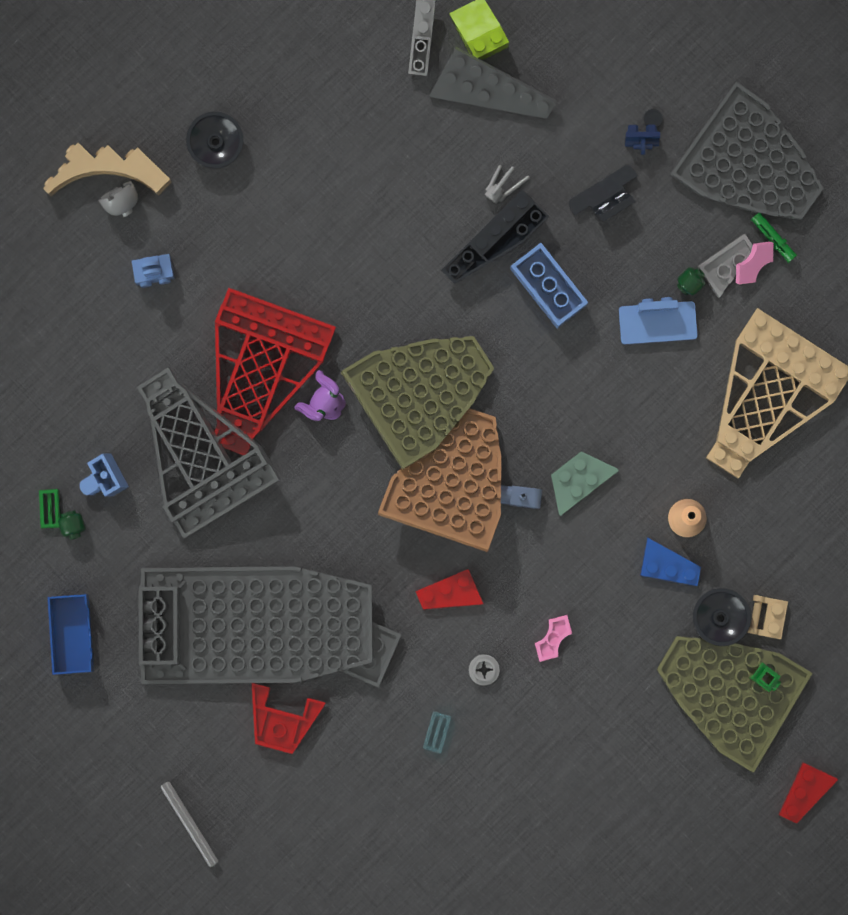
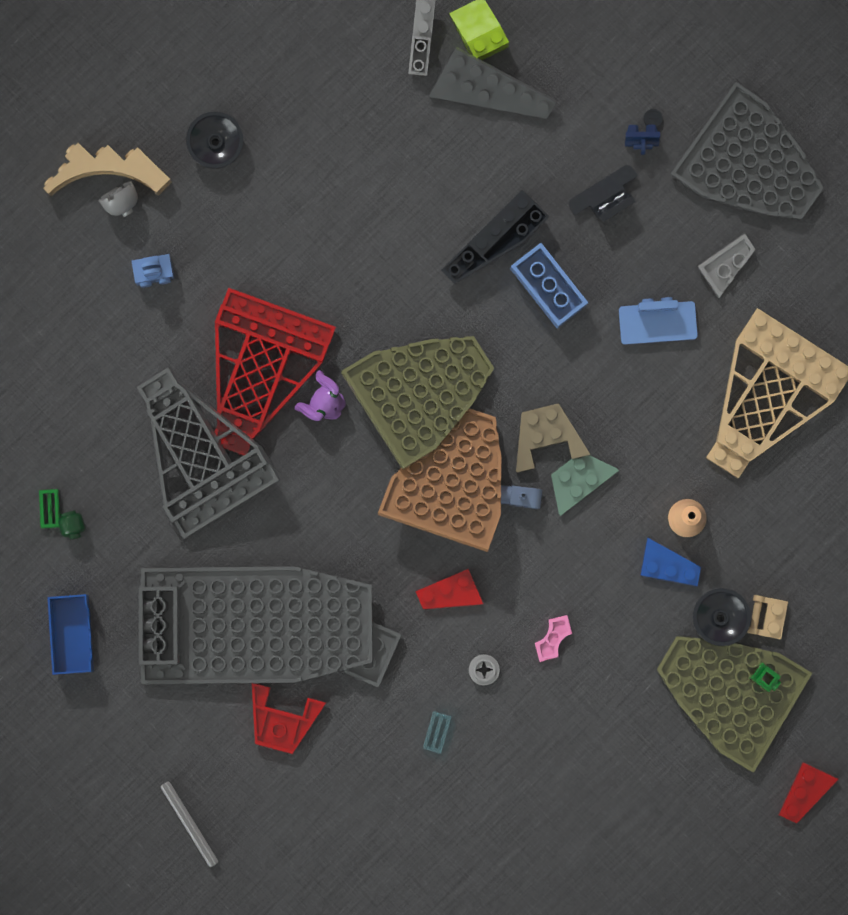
(104, 477): medium blue brick -> none
(495, 192): light grey plant -> none
(545, 428): none -> dark tan wing
(691, 281): dark green head -> none
(748, 269): bright pink tile -> none
(771, 234): green pin -> none

